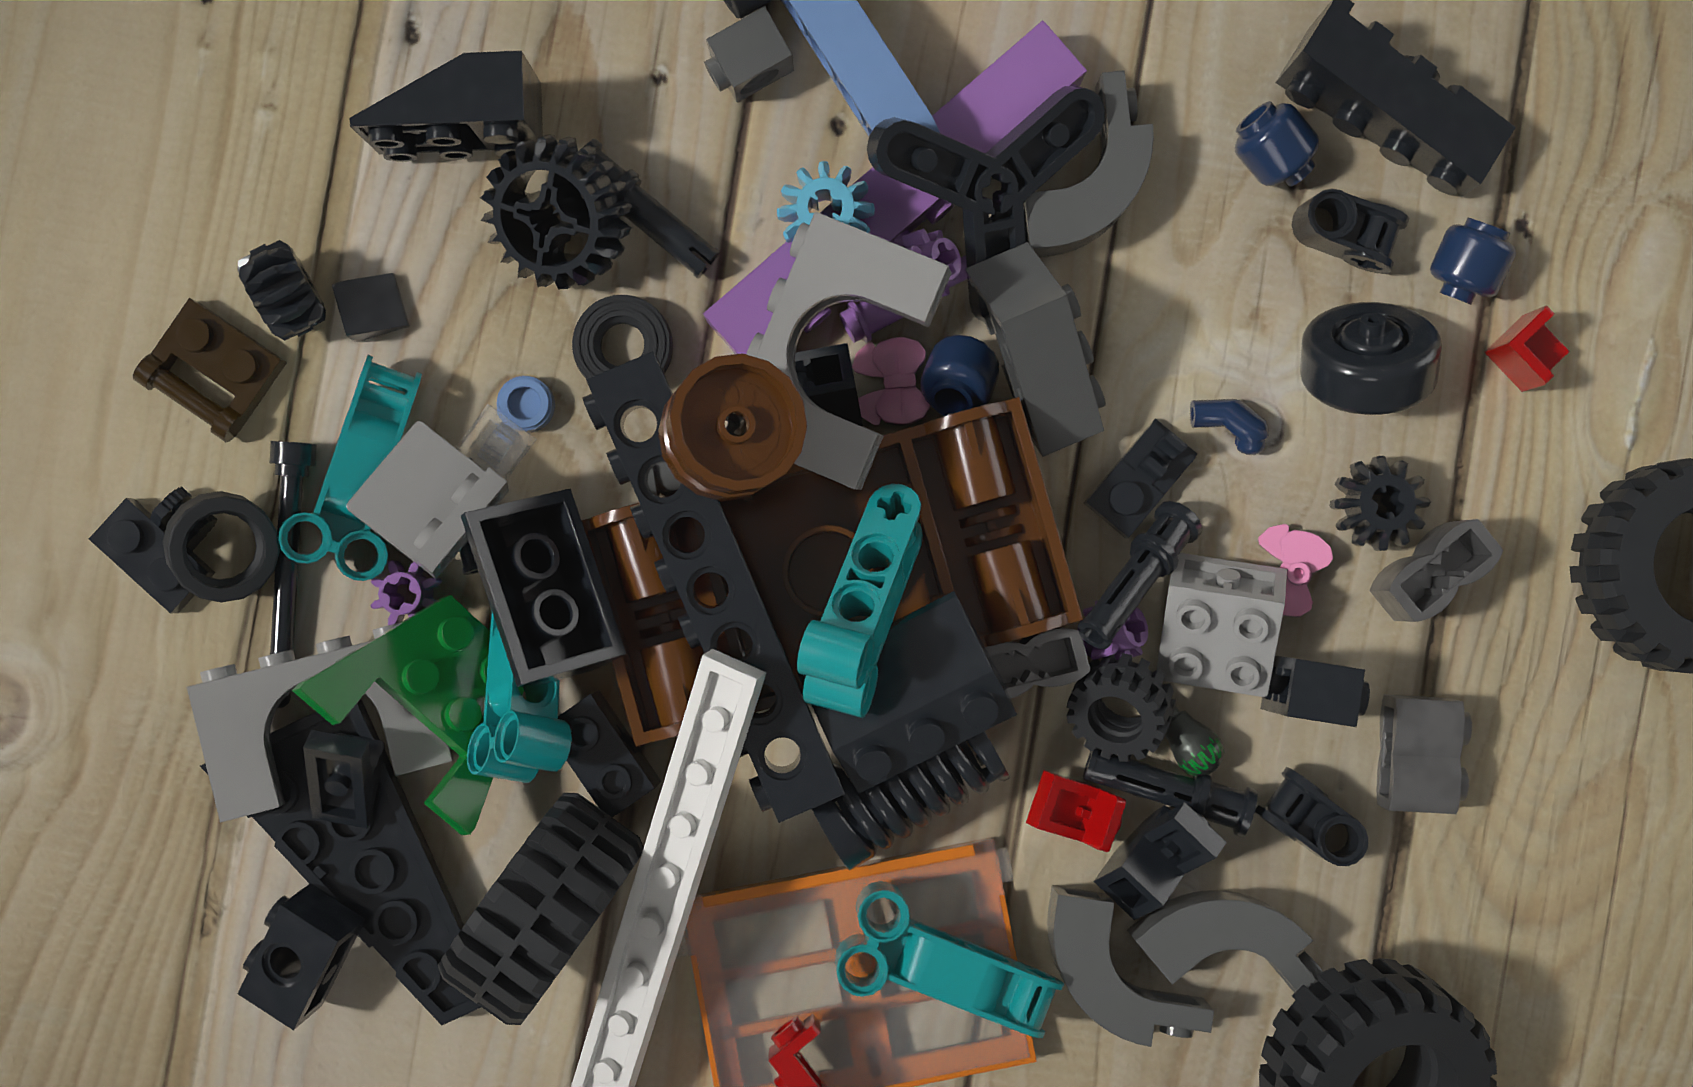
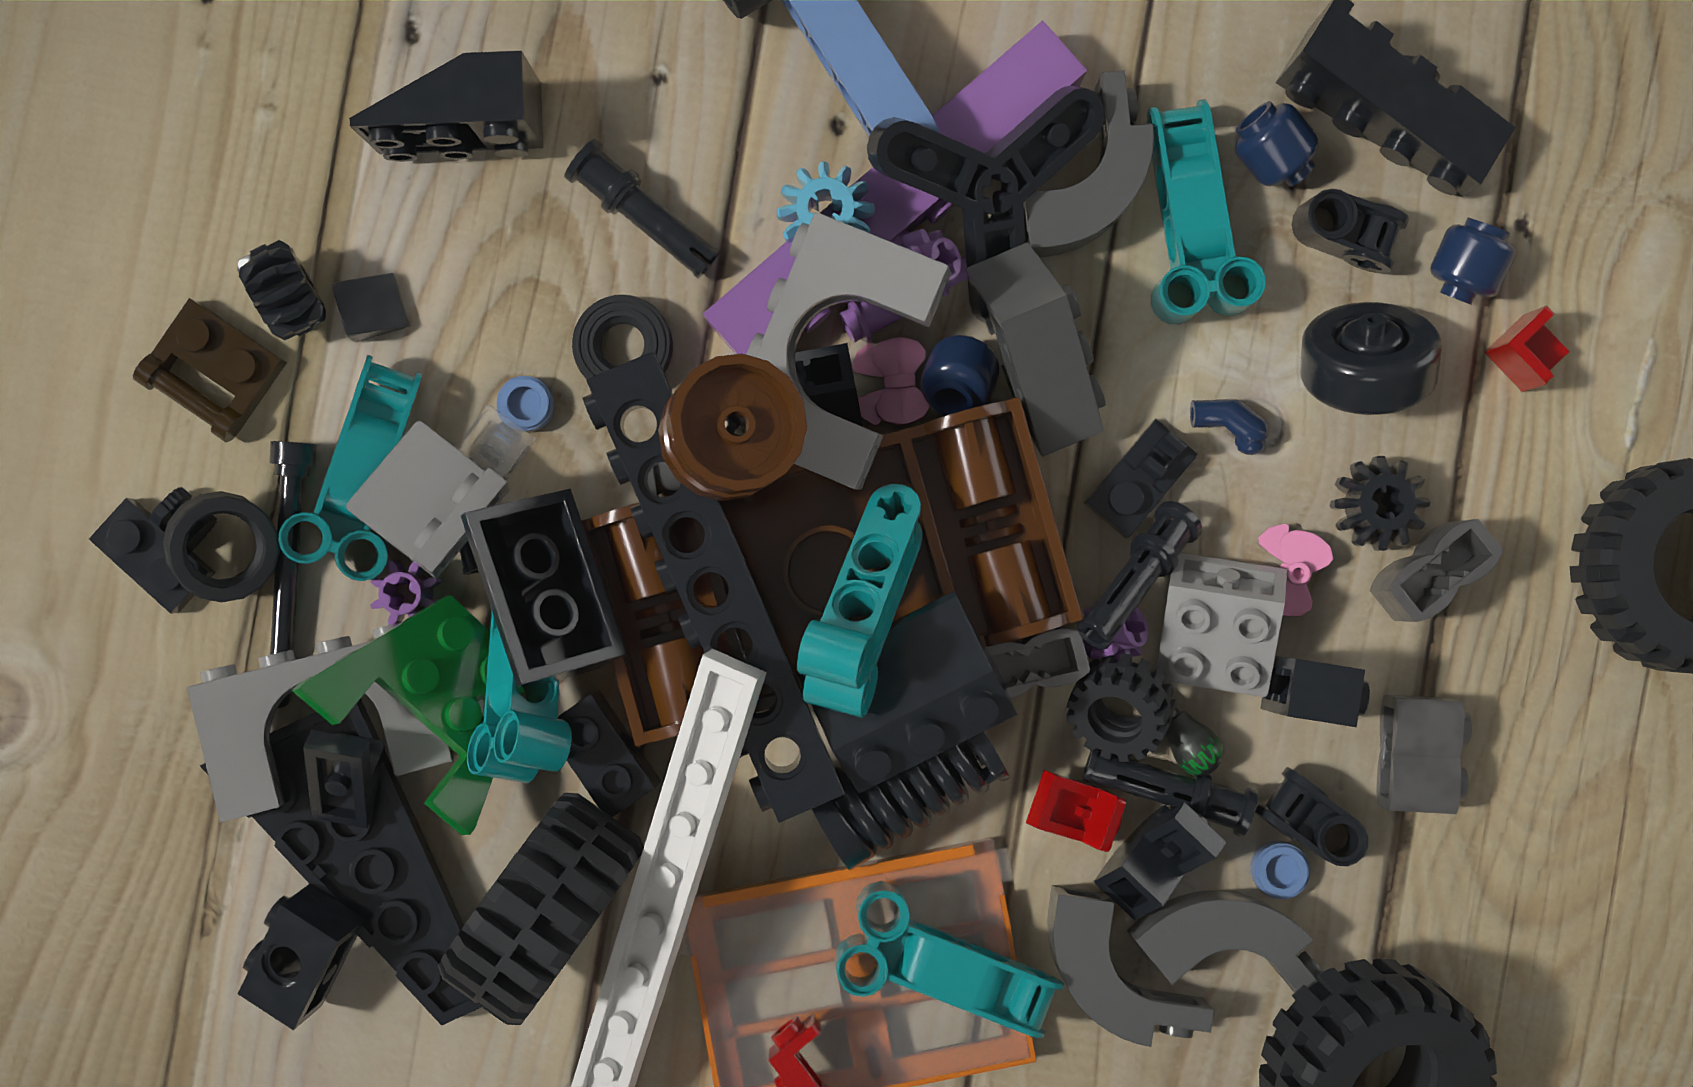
(531, 227): black gear -> none
(748, 55): dark grey brick -> none
(1196, 217): none -> teal piece
(1280, 869): none -> medium blue tile

